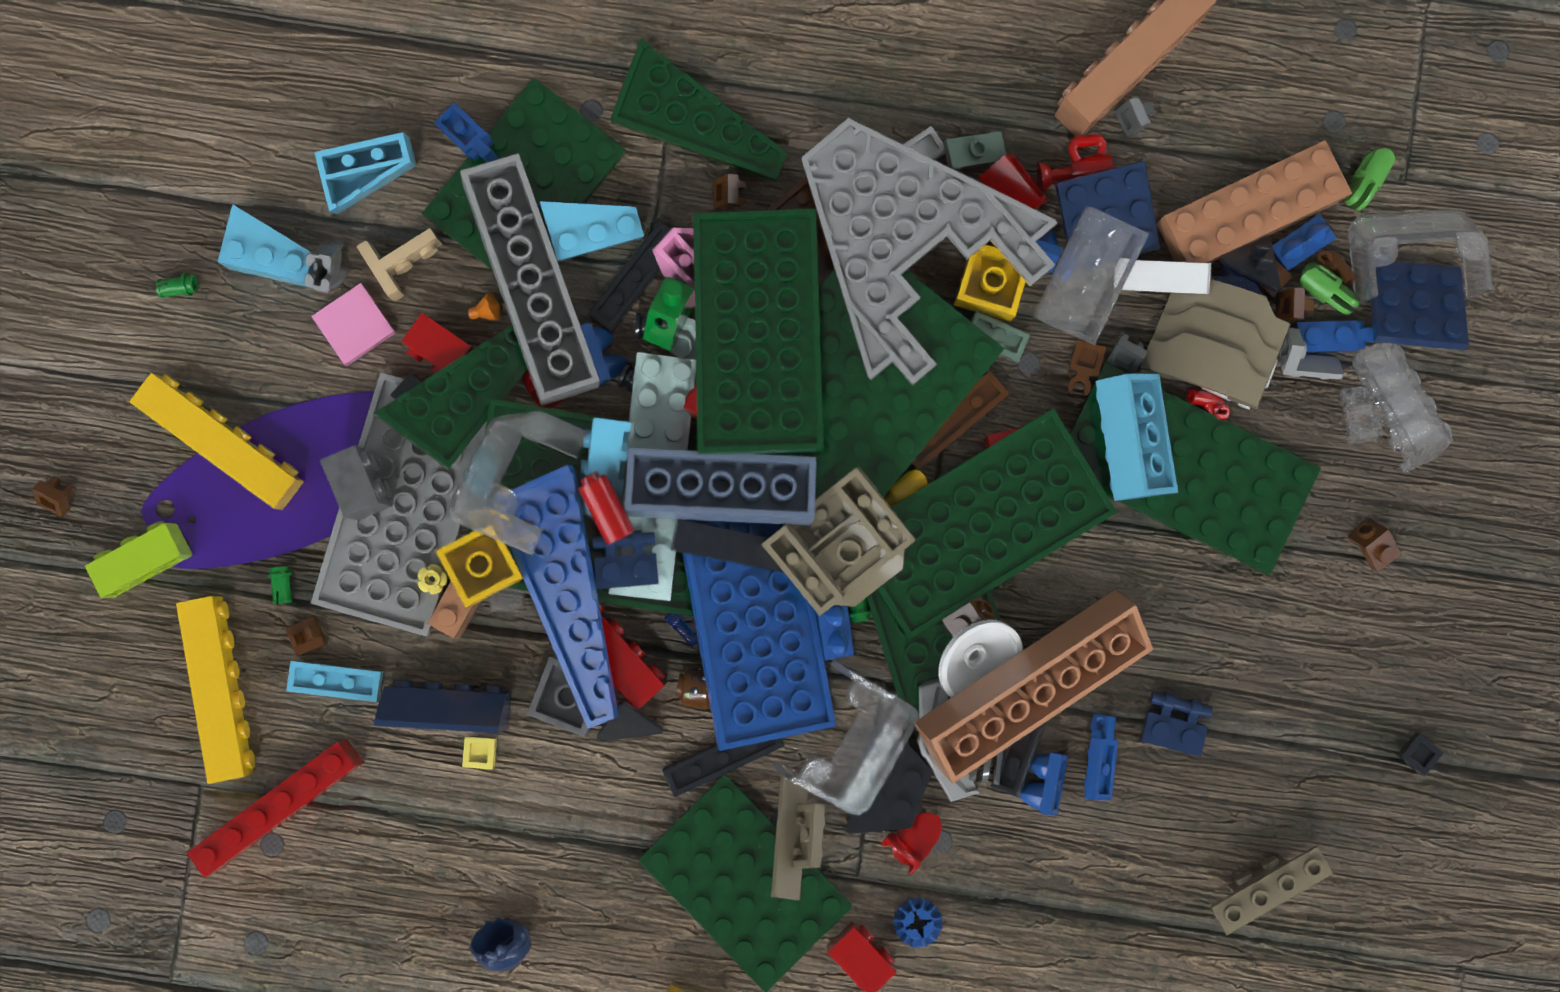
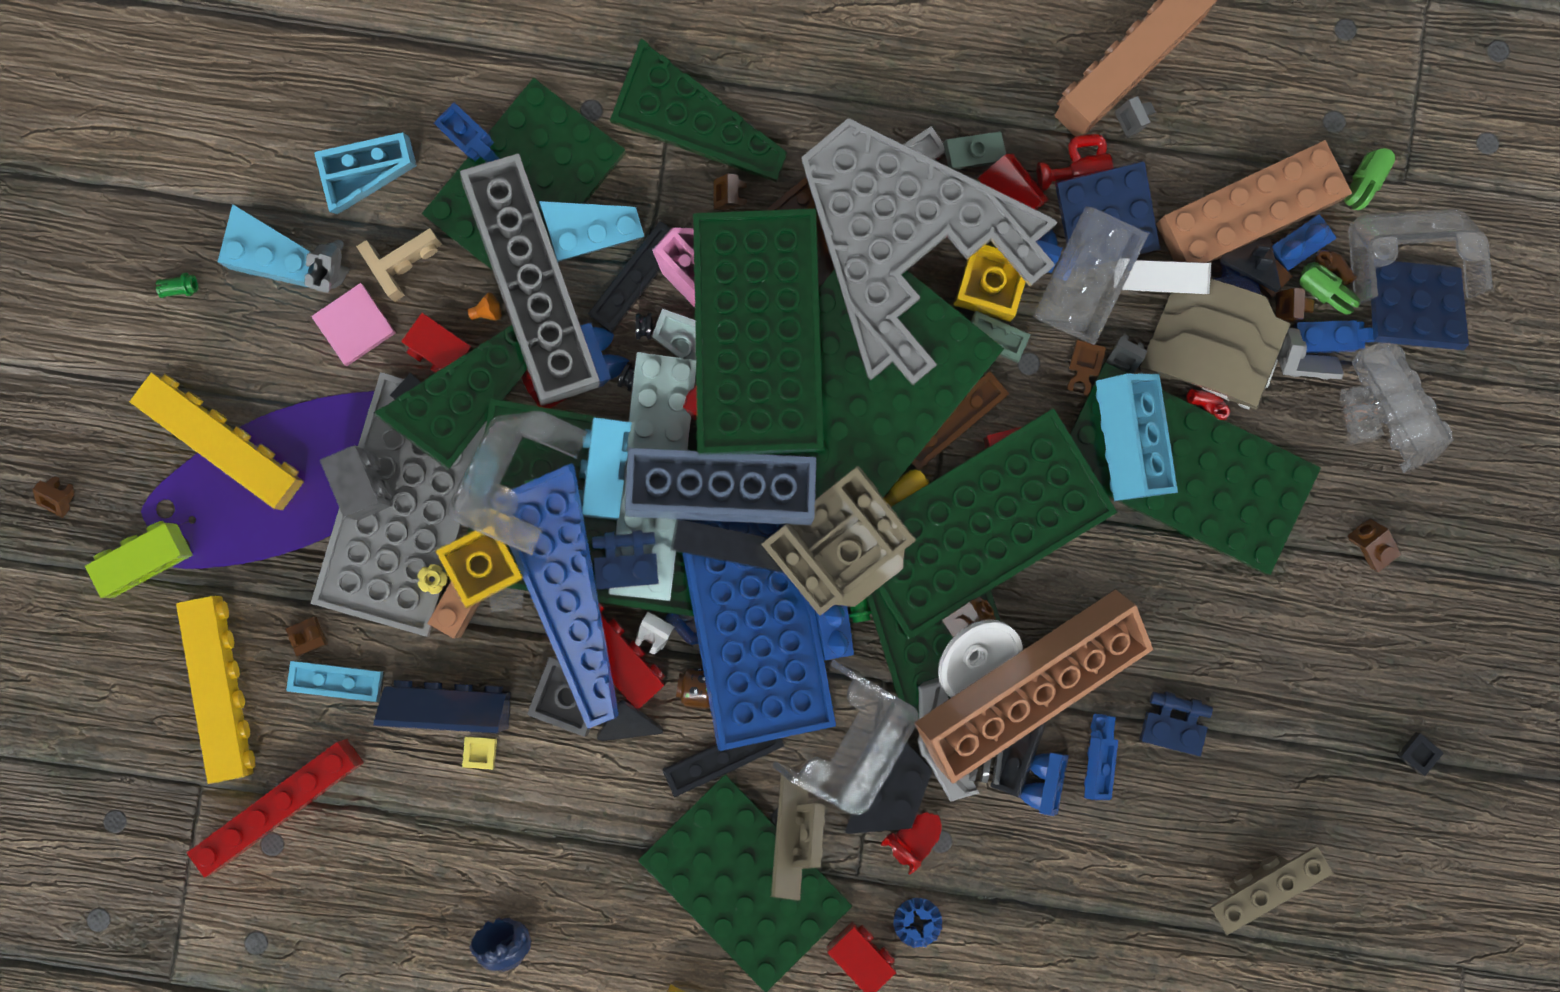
(280, 584): green pin -> none
(605, 507): red brick -> none
(654, 631): none -> white tile
(674, 305): green torso -> none

